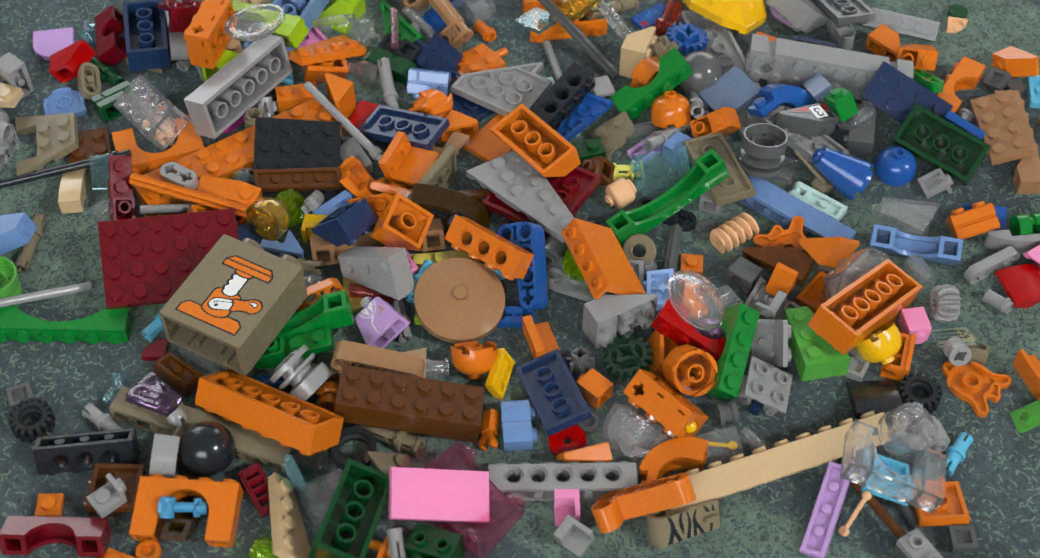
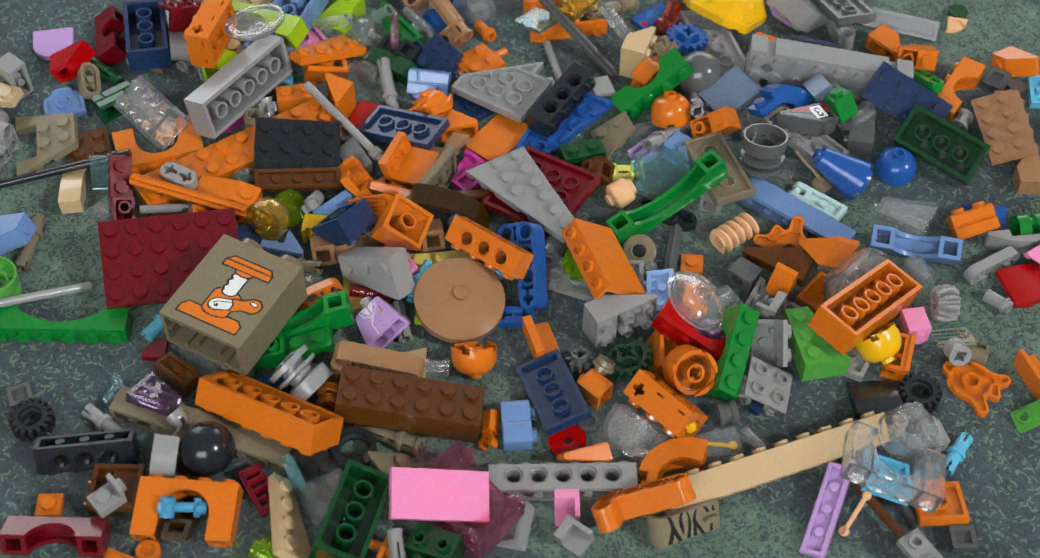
(86, 29): clear light blue arm -> none
(378, 15): none -> sand green axle
(460, 180): none -> dark pink wing
(500, 374): yellow plate -> none
(519, 533): none -> light grey slope
(537, 143): orange slope -> none
(603, 365): none -> dark tan plate
(935, 183): light grey bracket -> none
(963, 124): blue plate -> none

